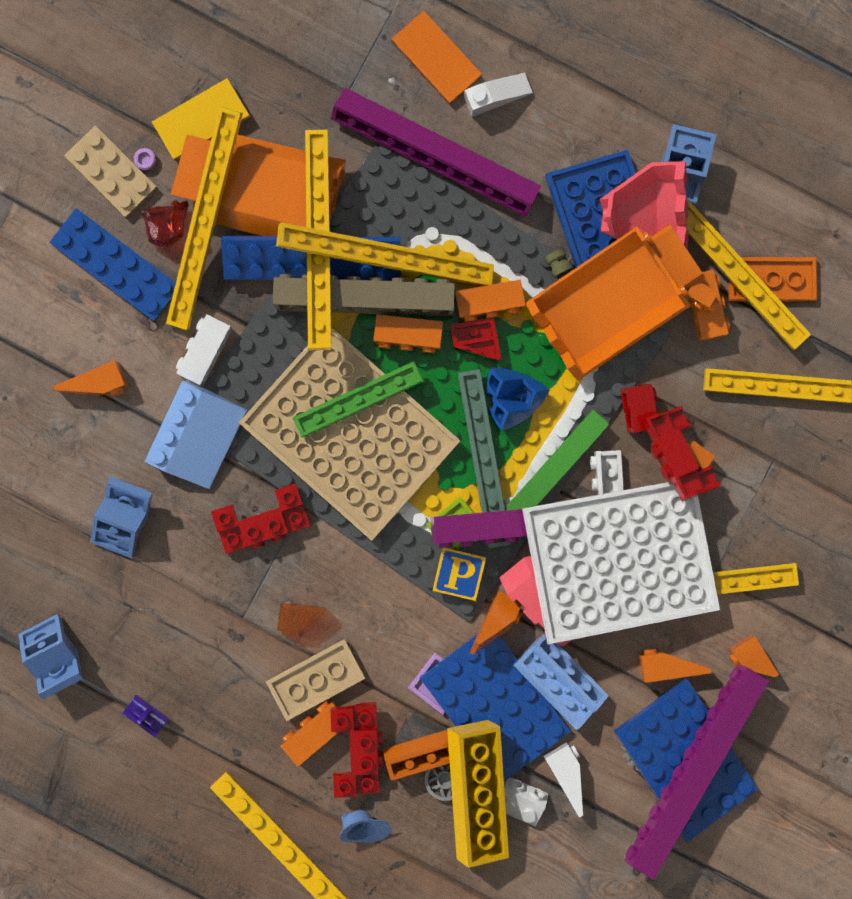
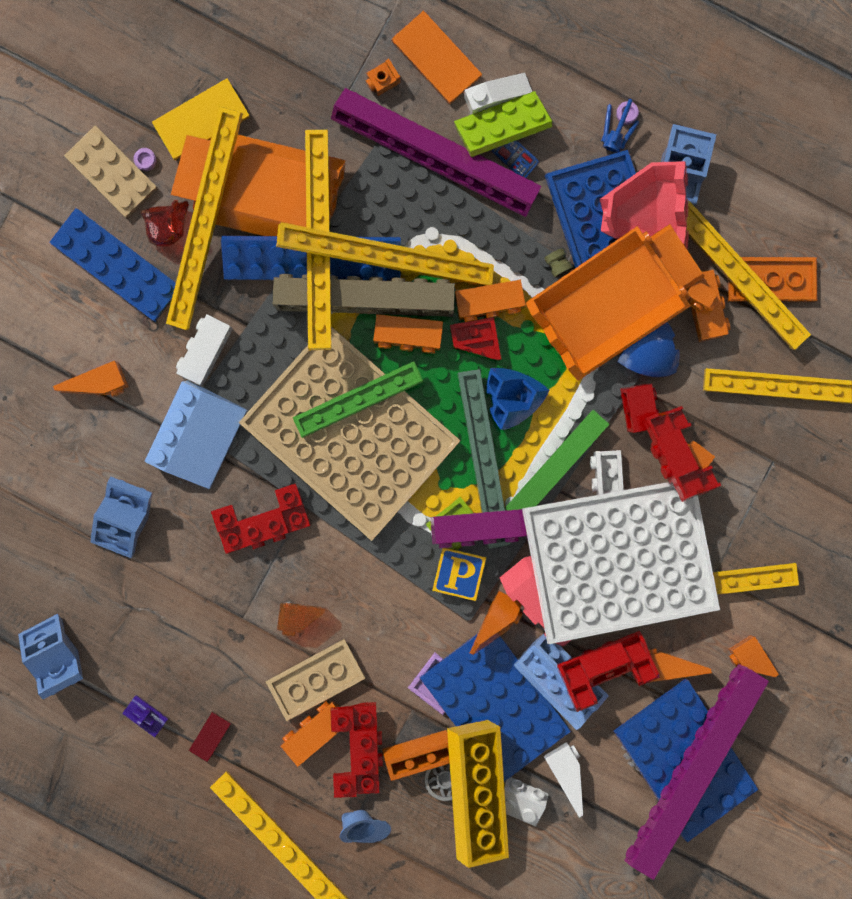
(210, 736): none -> dark red tile
(381, 86): none -> orange brick
(503, 124): none -> lime plate
(516, 158): none -> slope
(605, 664): none -> red bracket
(614, 141): none -> blue plant
(632, 114): none -> lavender tile
(653, 354): none -> blue brick

